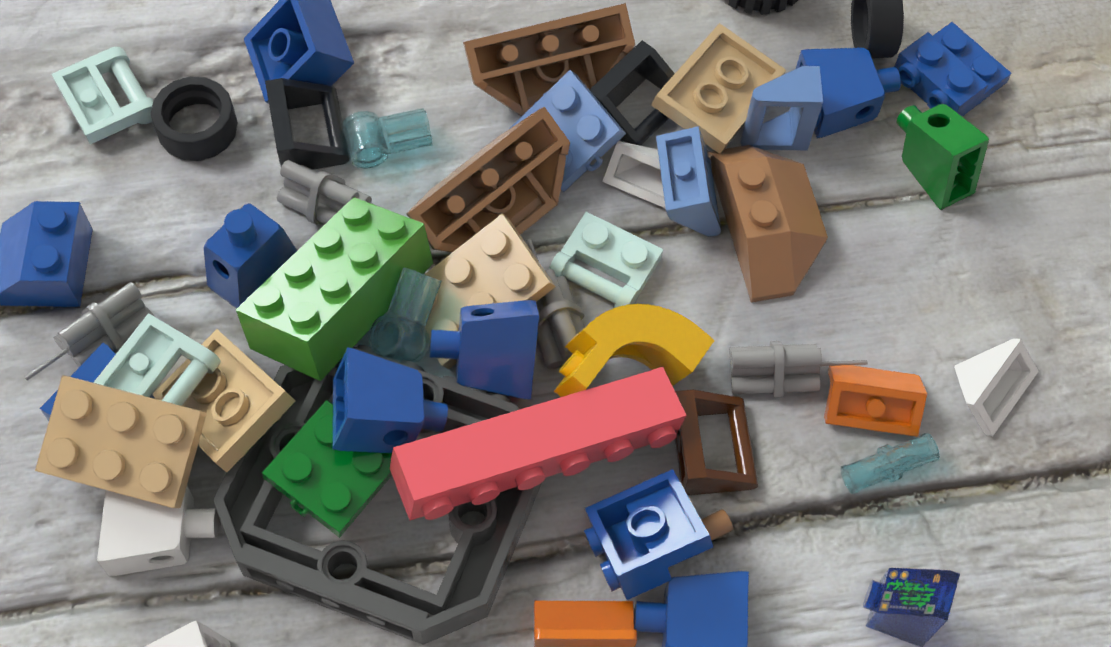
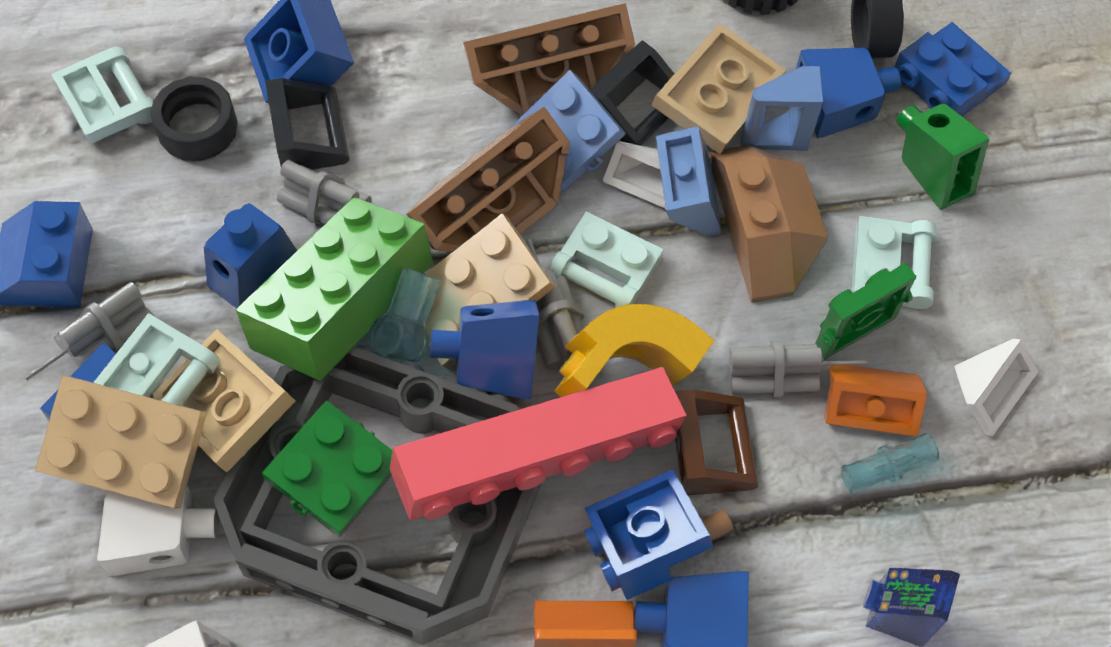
(374, 138): clear light blue piece -> none
(380, 404): blue torso -> none
(865, 310): none -> green plate
(879, 247): none -> light aqua plate

